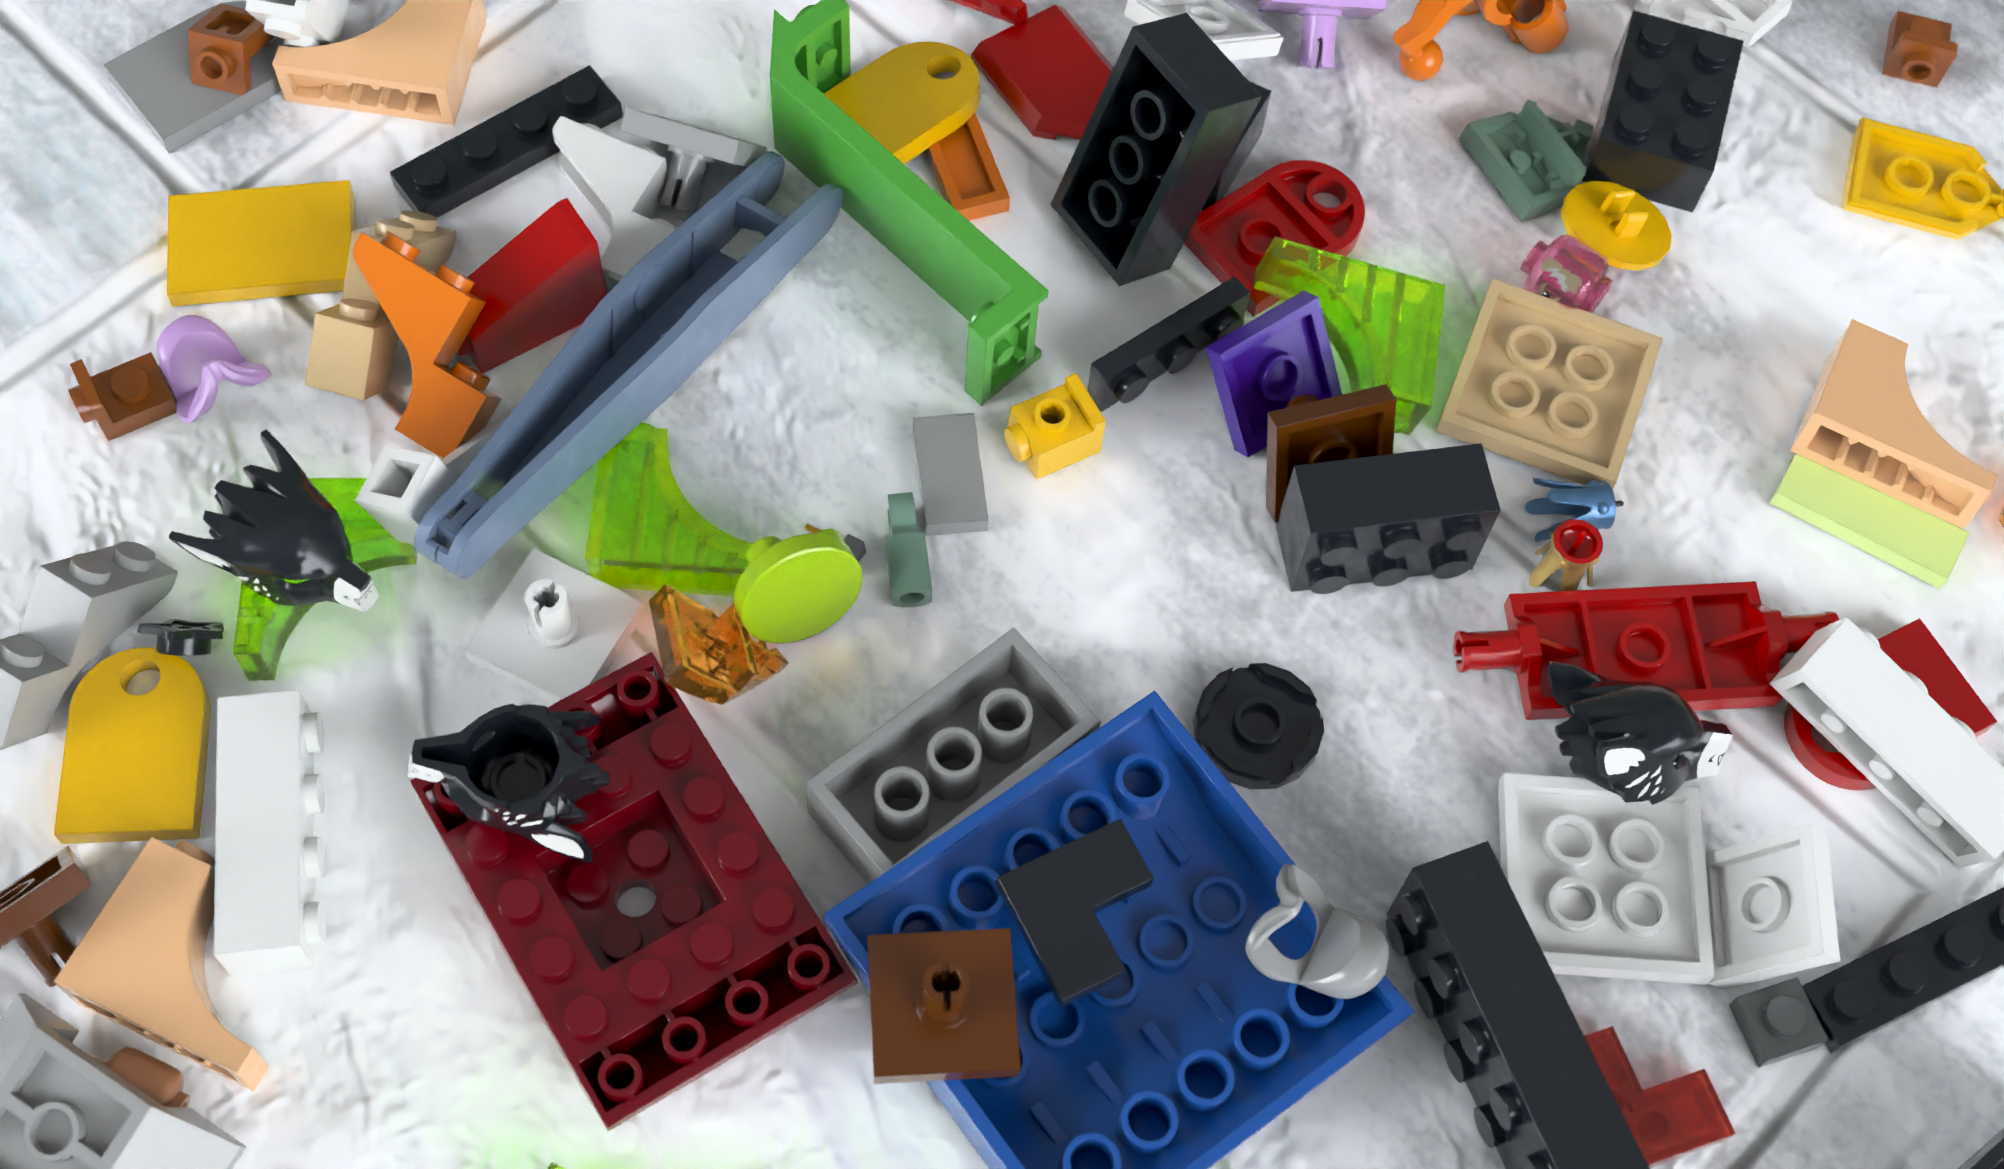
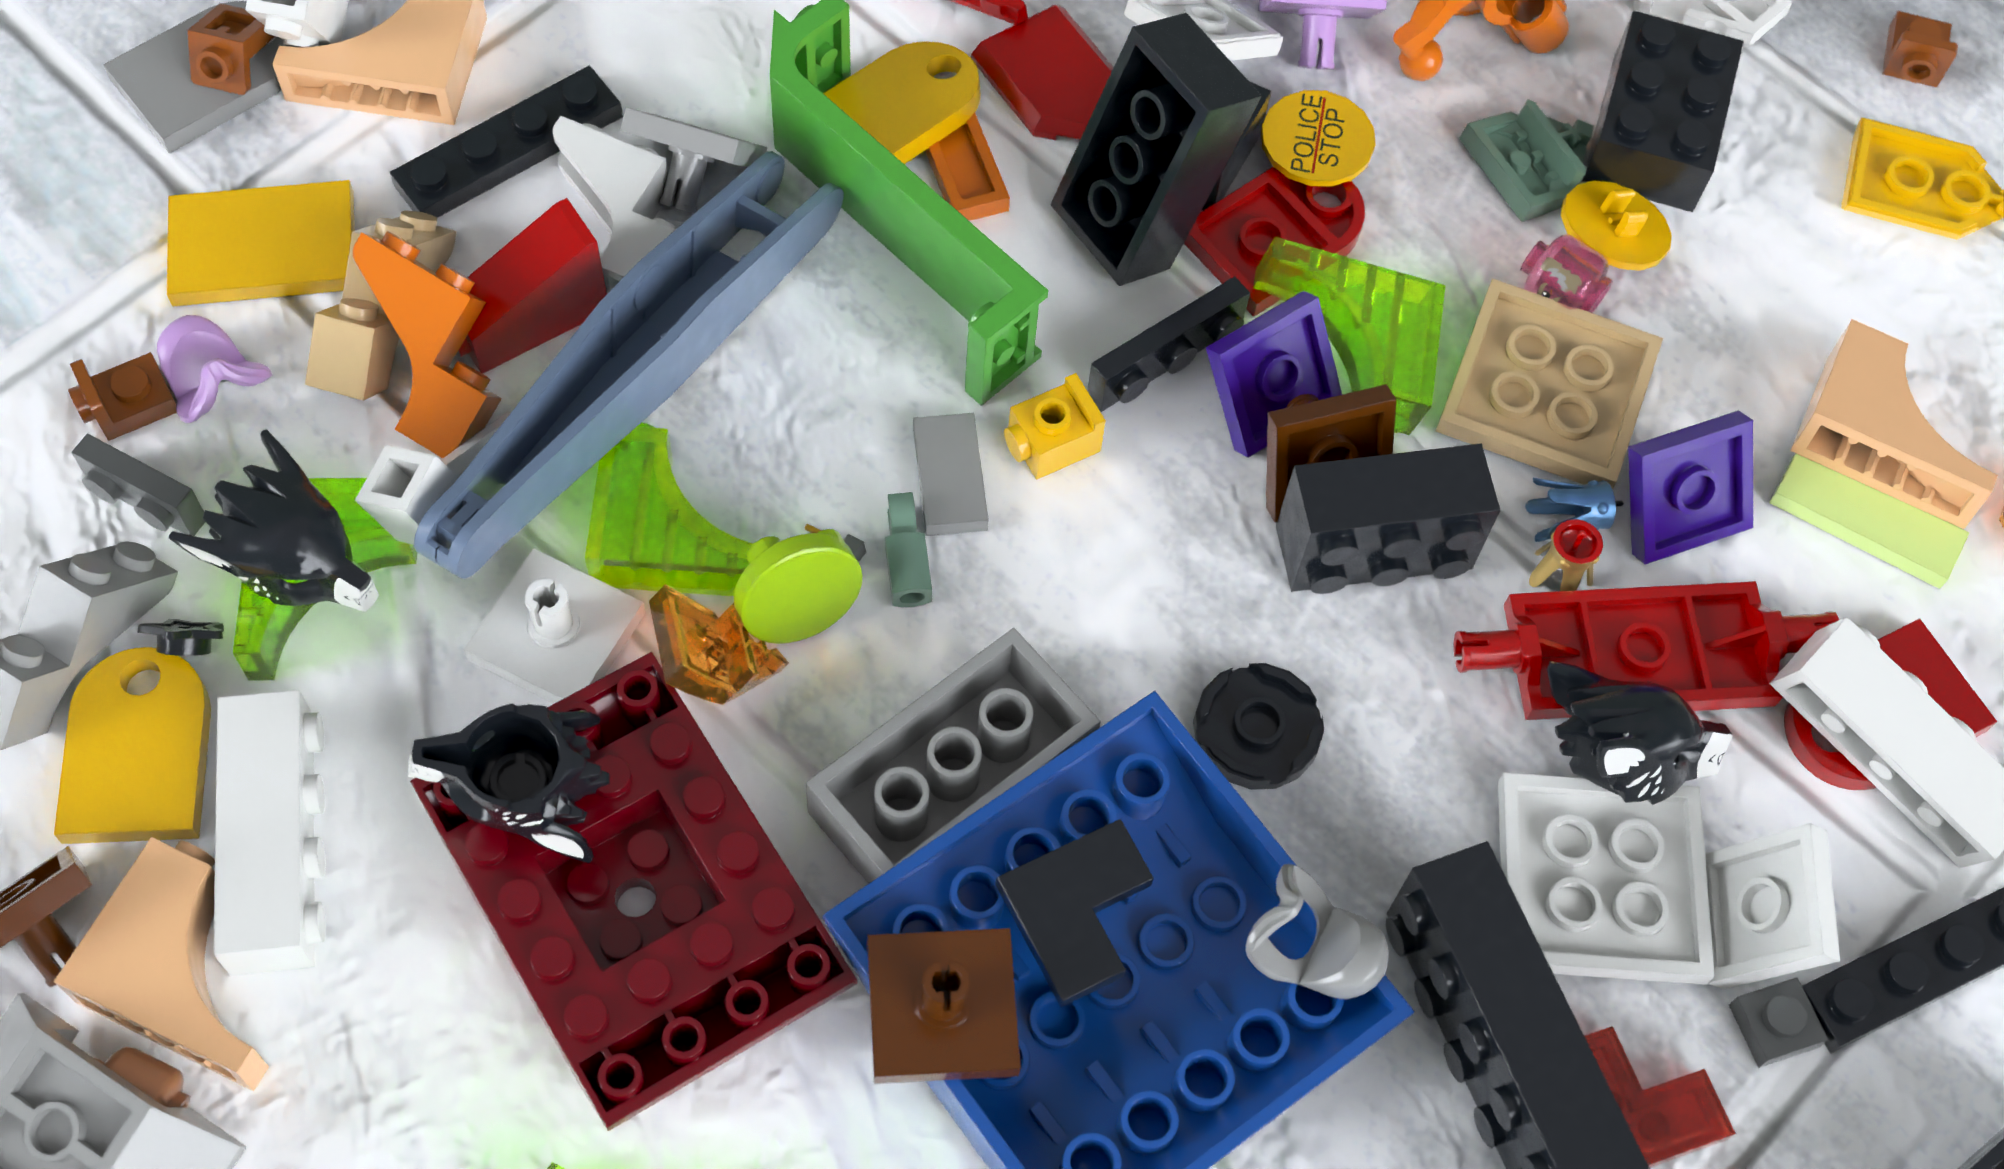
(153, 494): none -> dark grey plate
(1318, 138): none -> yellow piece
(1691, 487): none -> dark purple tile

